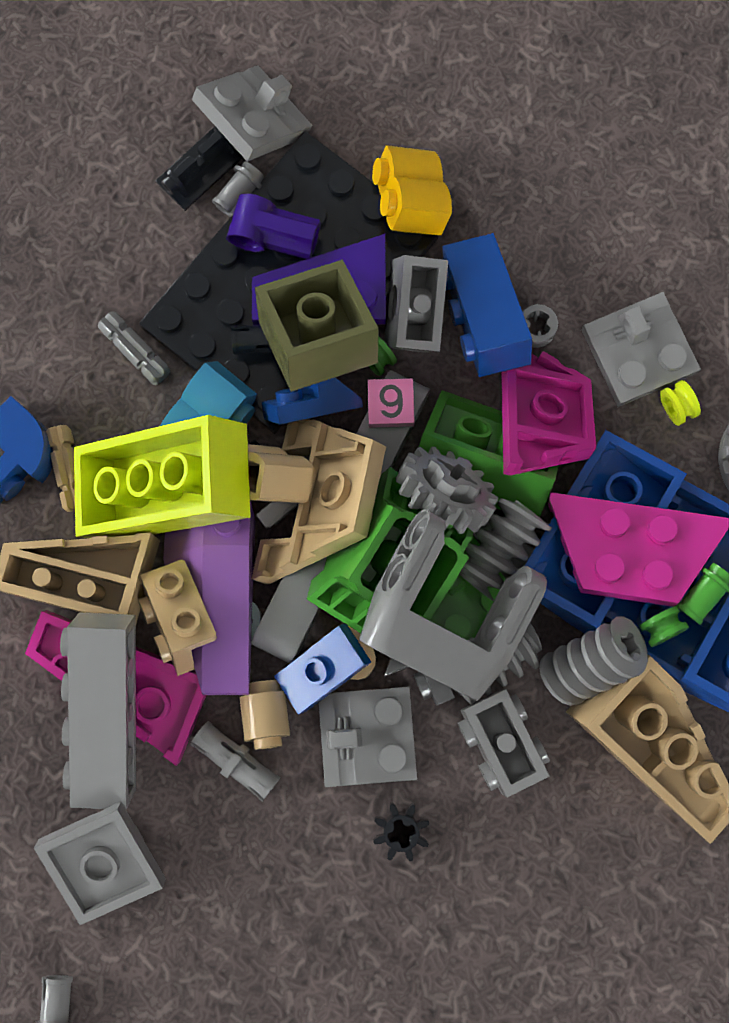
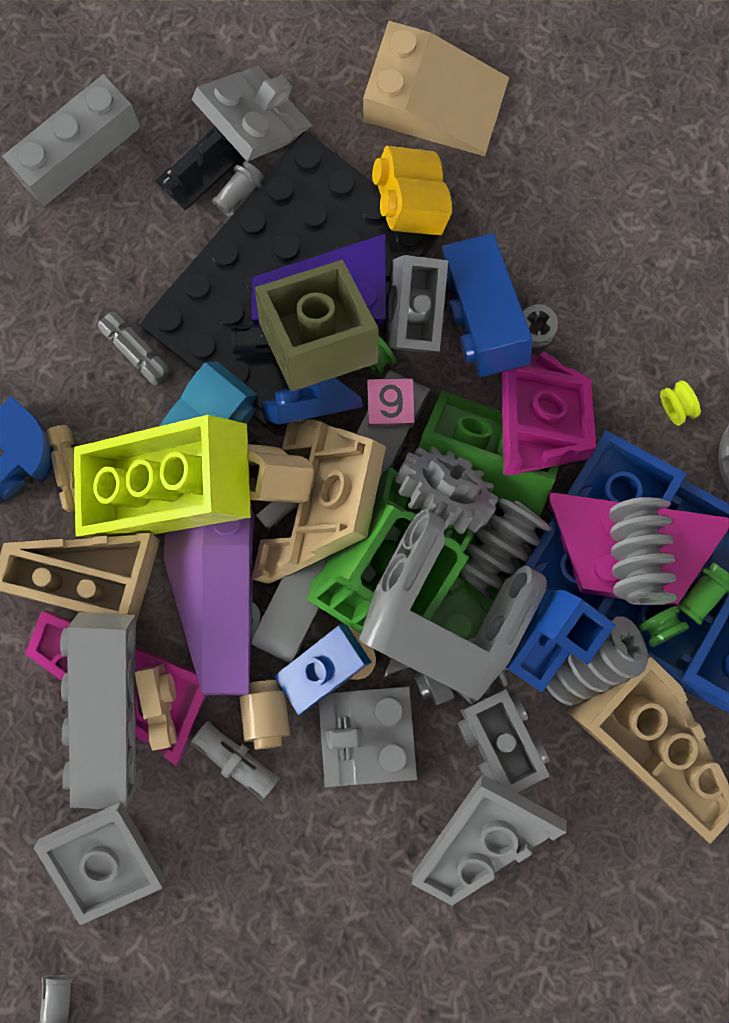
(72, 140): none -> light grey brick
(156, 694): none -> tan plate
(179, 614): tan bracket -> none
(262, 225): dark purple piece -> none
(394, 842): black gear -> none
(433, 90): none -> tan slope
(483, 837): none -> light grey wing
(558, 628): none -> blue brick
(639, 551): none -> light grey piece
(640, 349): light grey hinge -> none

